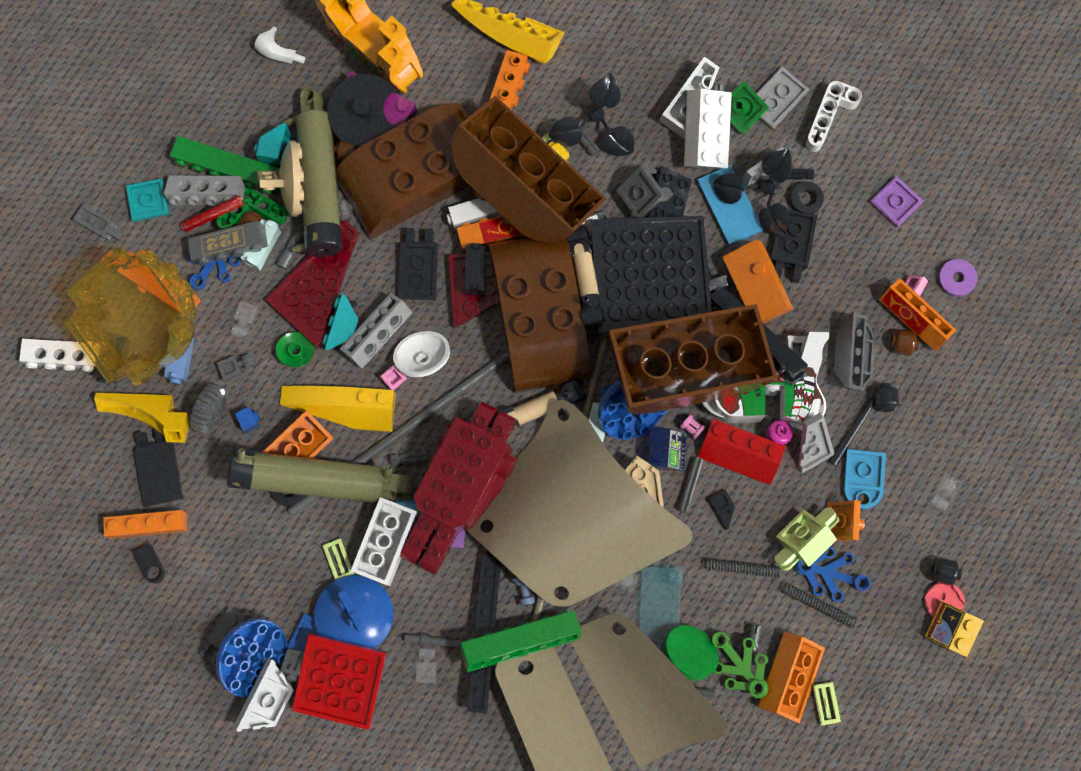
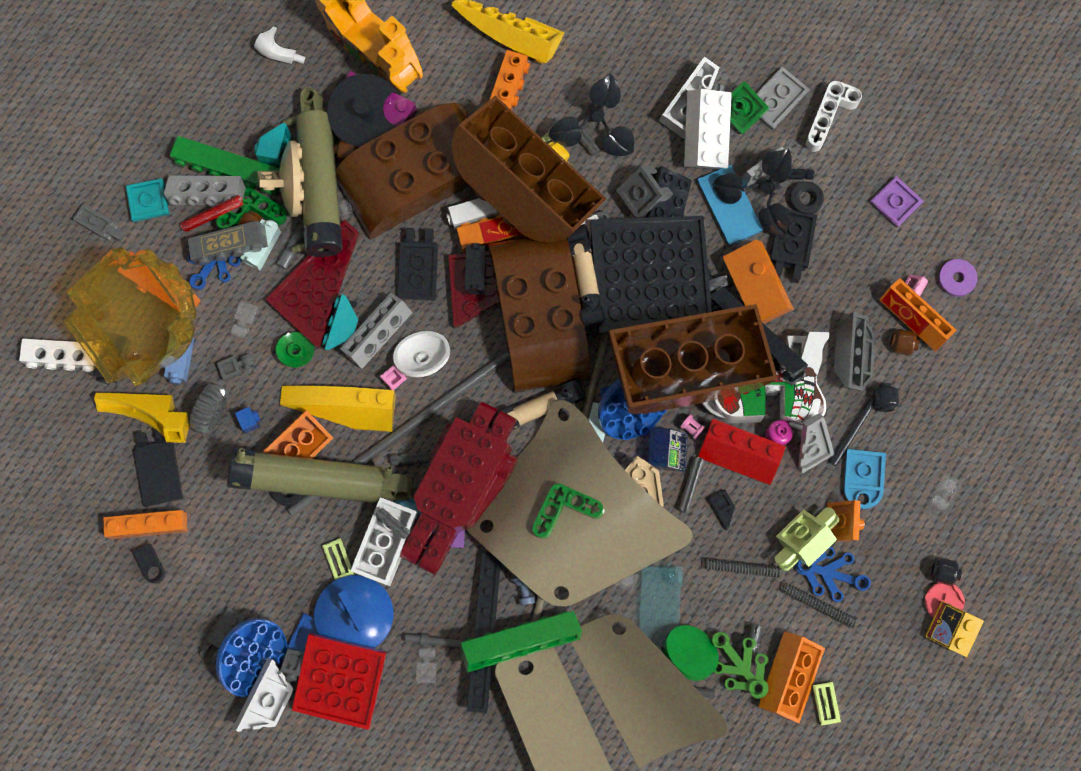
(393, 523): none -> dark grey axle
(565, 500): none -> green beam

